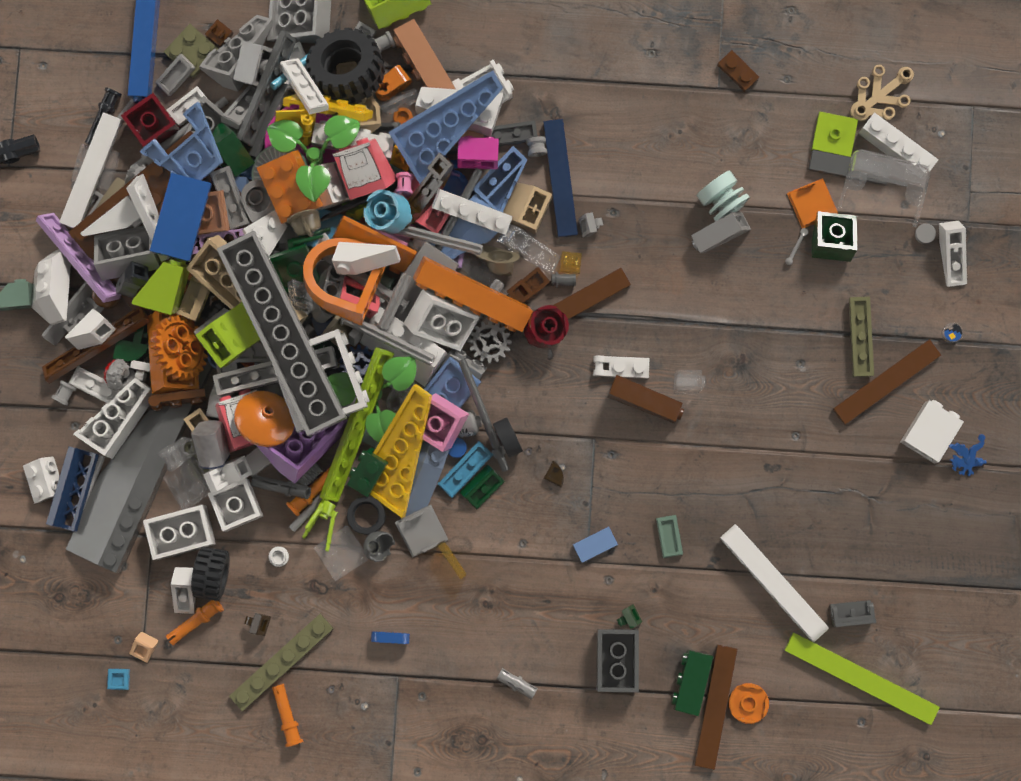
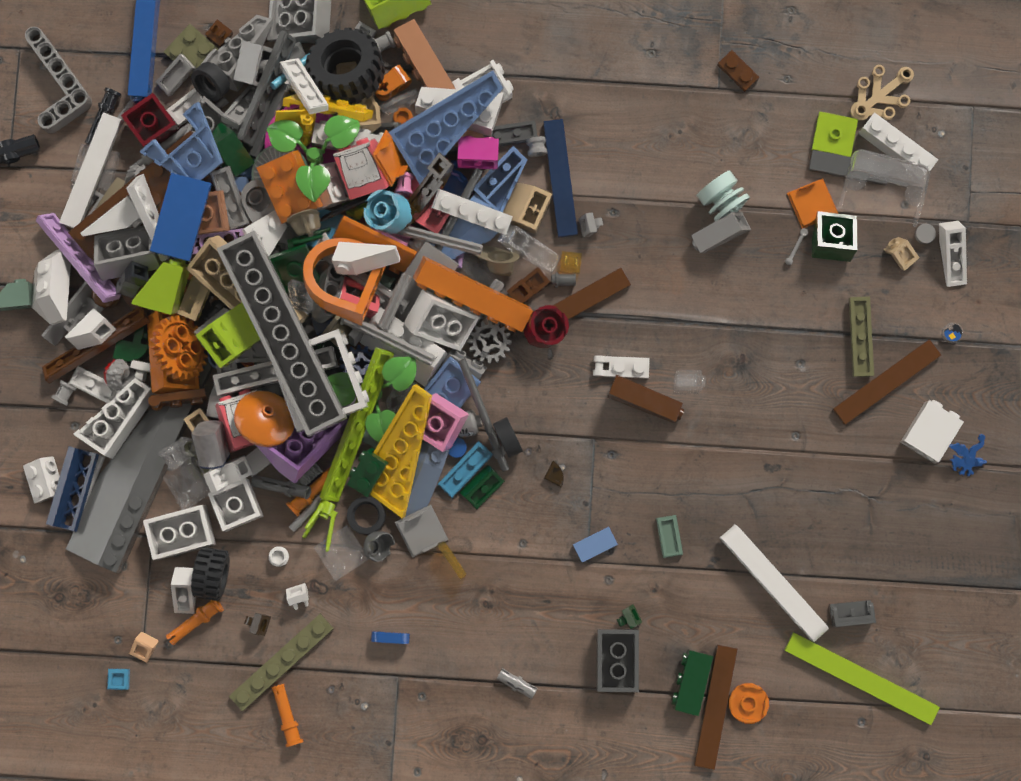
(62, 78): none -> light grey beam
(216, 75): none -> black tyre
(297, 594): none -> white tile
(389, 159): none -> orange piece
(902, 252): none -> tan bracket

